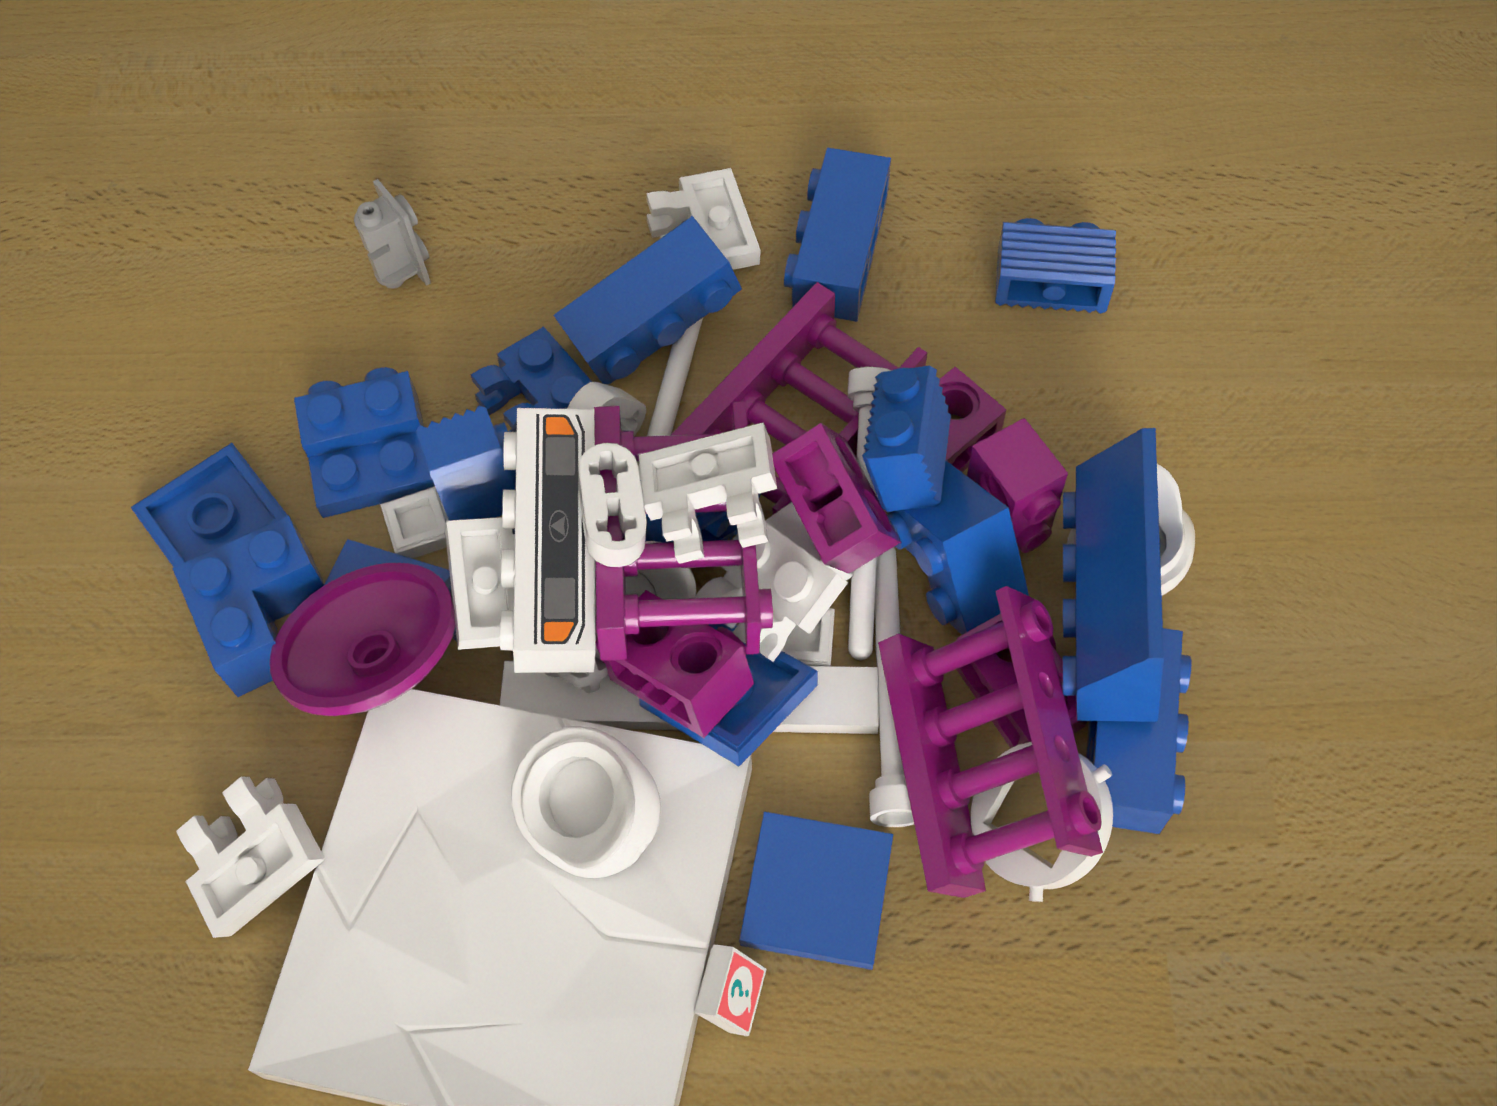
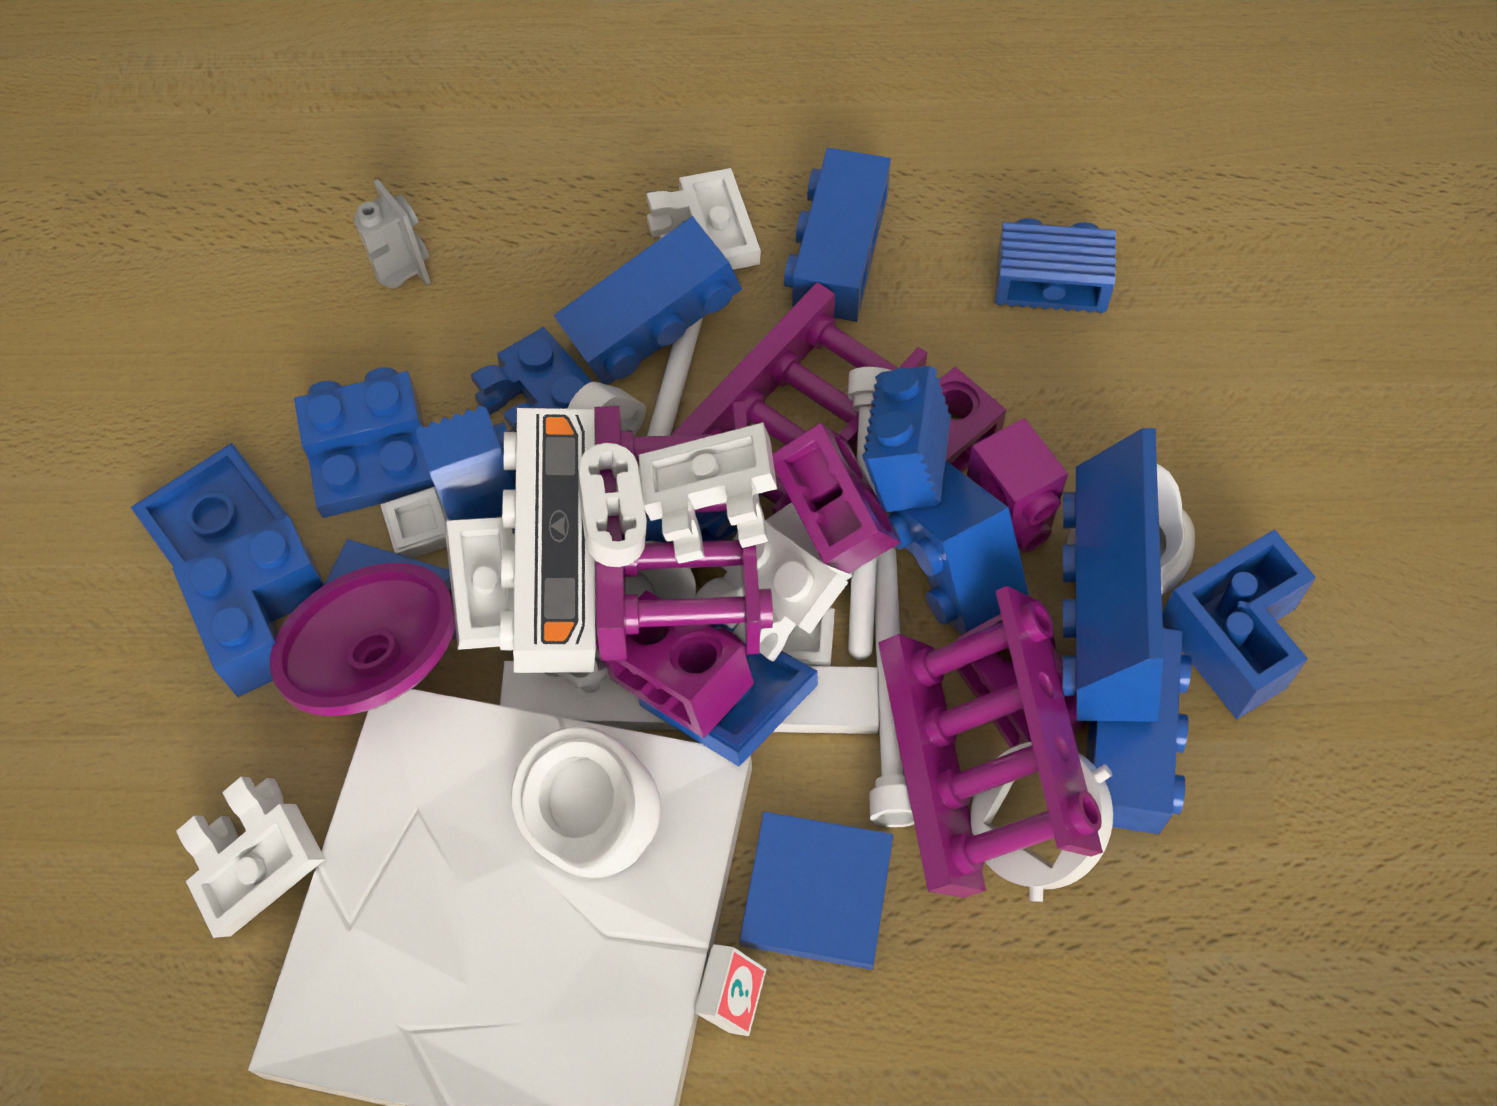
(1233, 624): none -> blue brick

